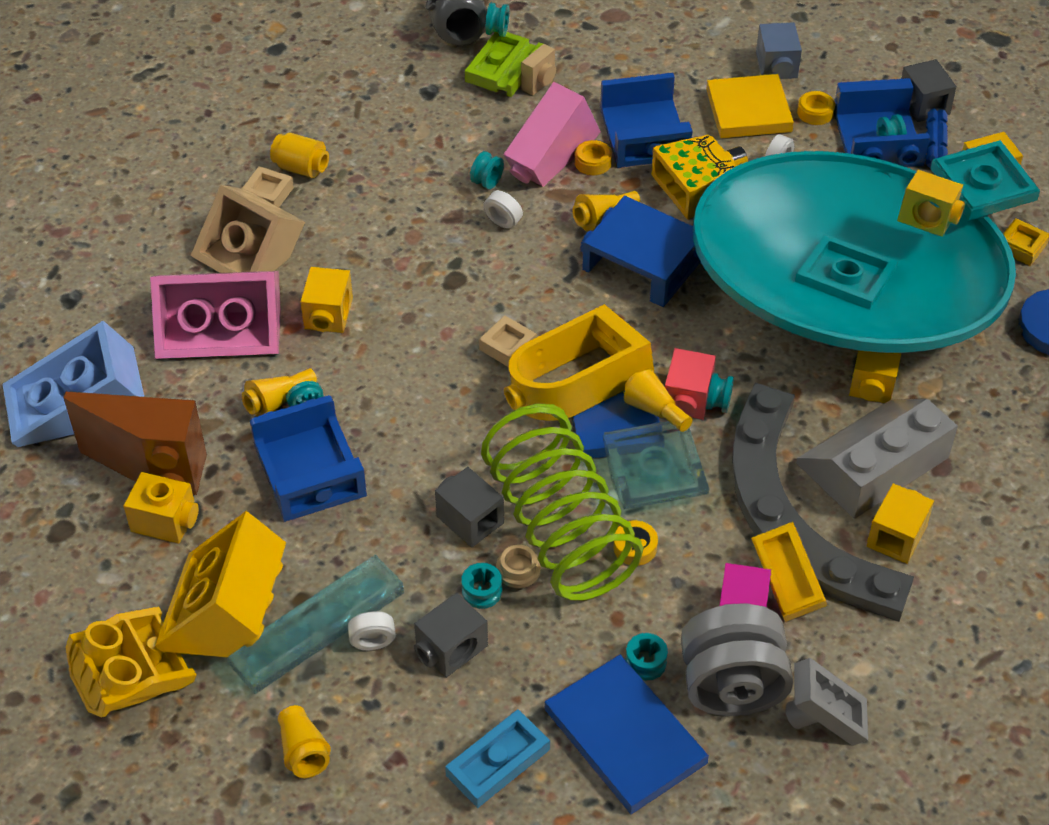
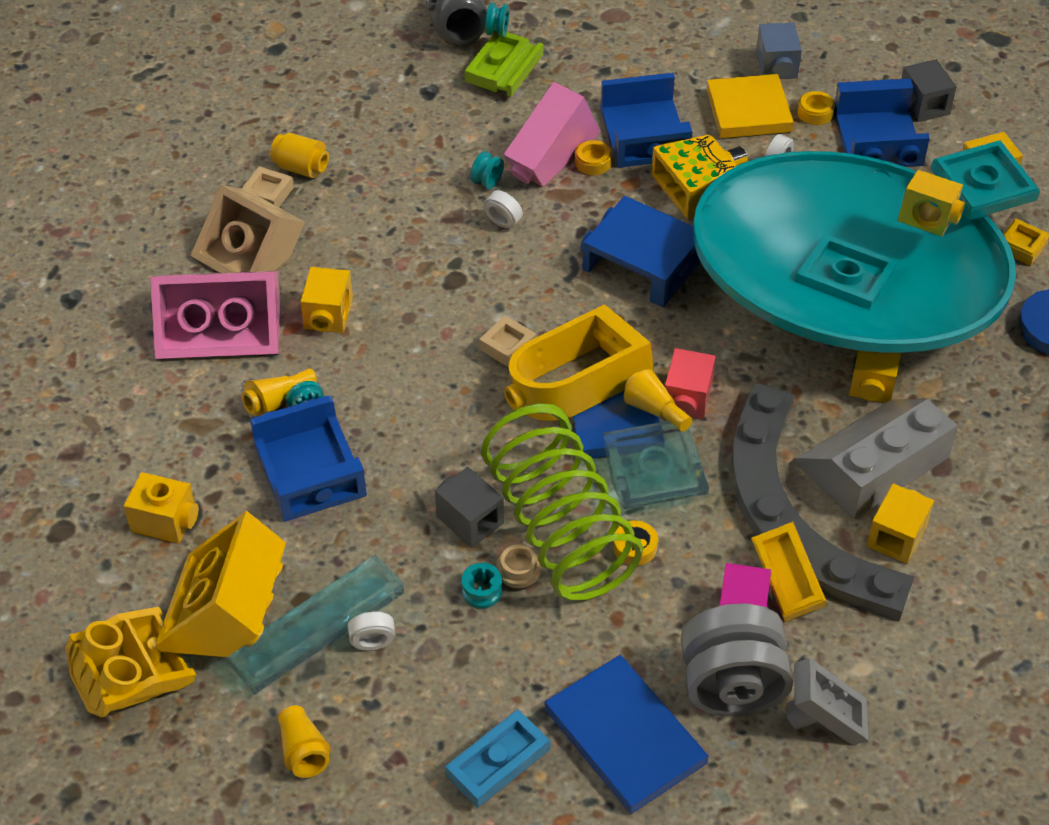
(90, 363): light blue slope -> none
(140, 435): dark orange slope -> none
(450, 635): dark grey brick -> none
(538, 69): tan plate -> none
(590, 208): yellow cone -> none
(650, 643): teal bush -> none
(720, 392): teal bush -> none
(888, 127): teal bush -> none
(938, 135): blue axle -> none

